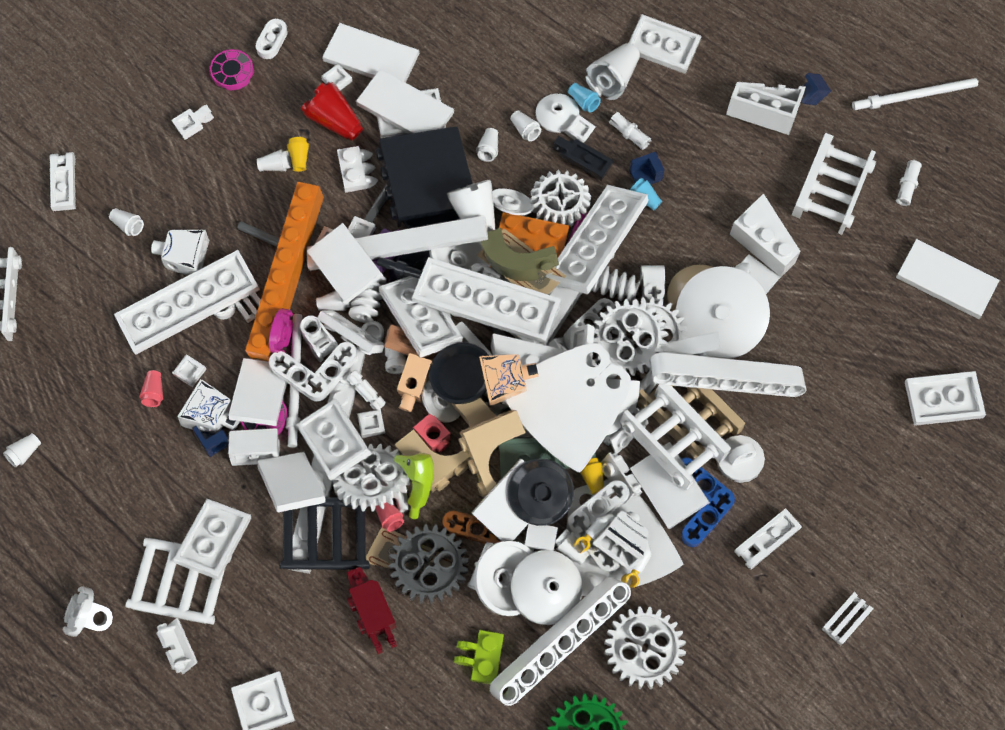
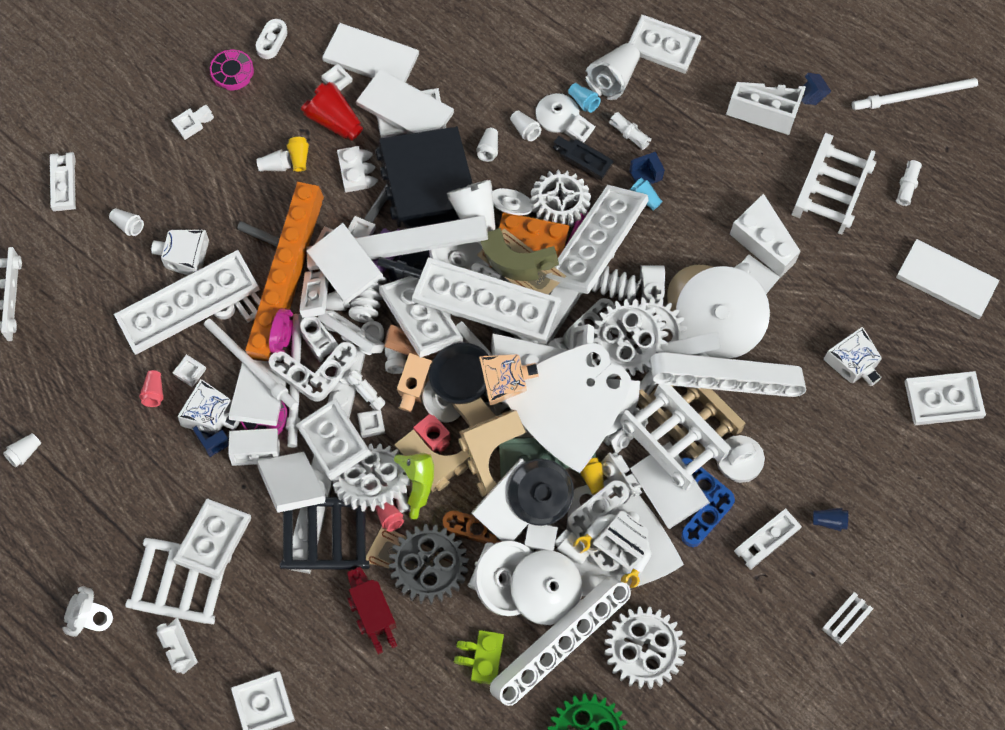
(279, 391): none -> white bar
(314, 294): none -> white plate
(831, 518): none -> dark blue cone
(855, 358): none -> white torso

